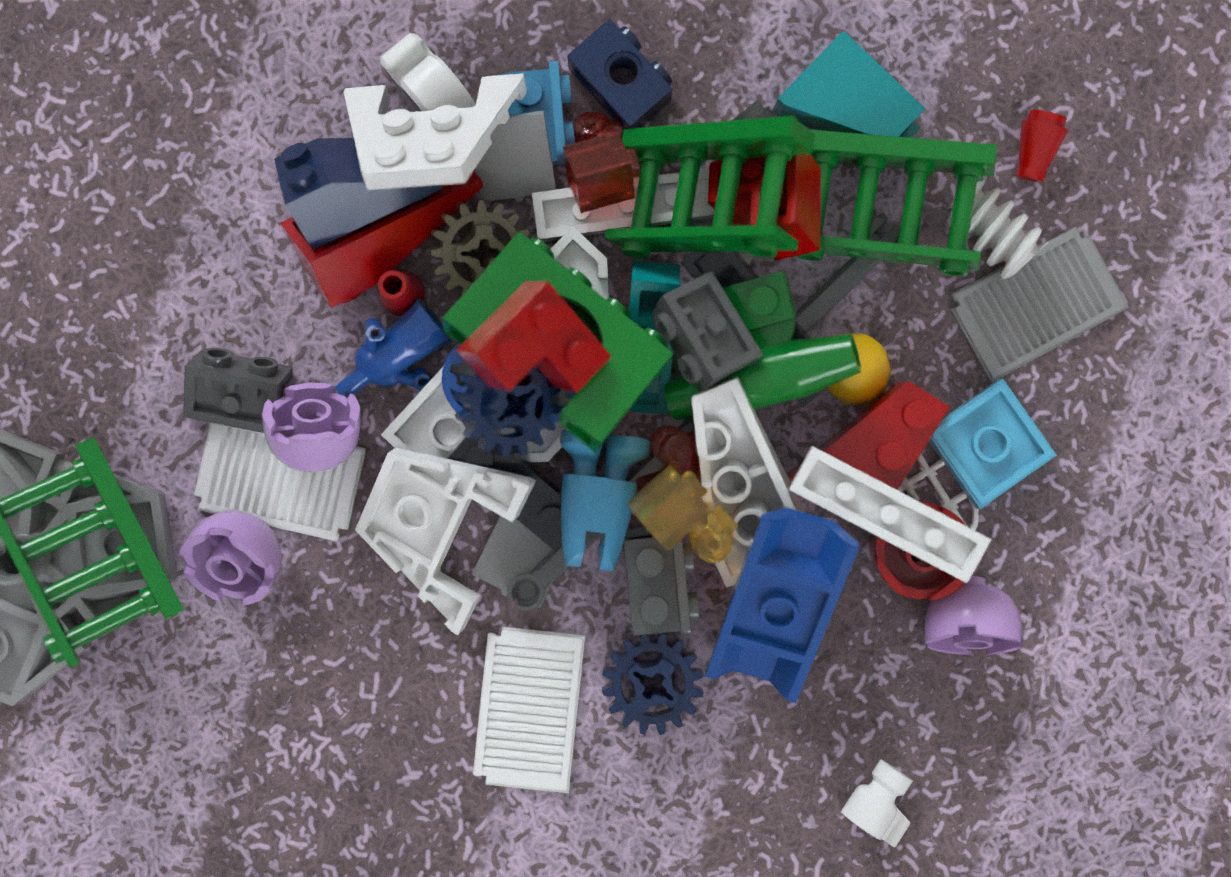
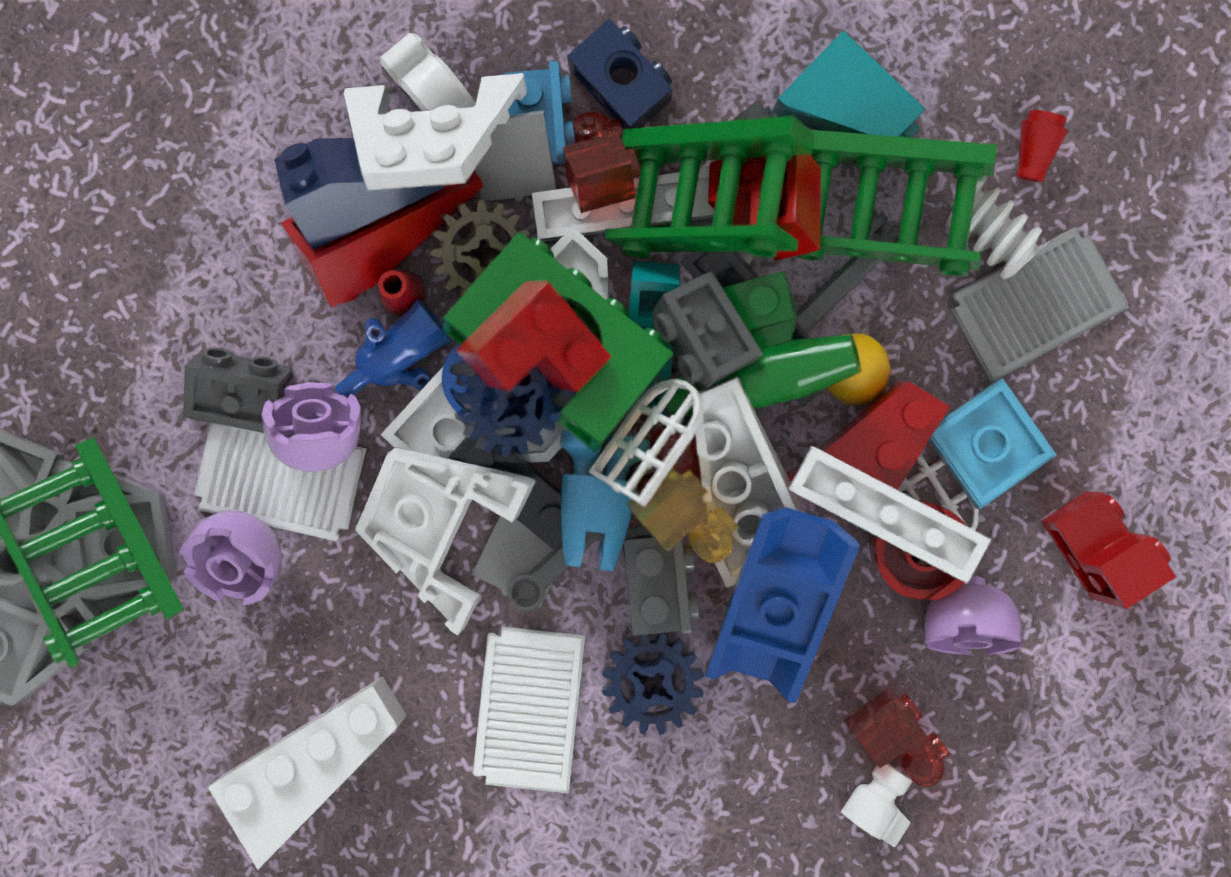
(294, 776): none -> white wedge
(649, 457): none -> white window
(889, 728): none -> clear red brick
(1103, 553): none -> red brick

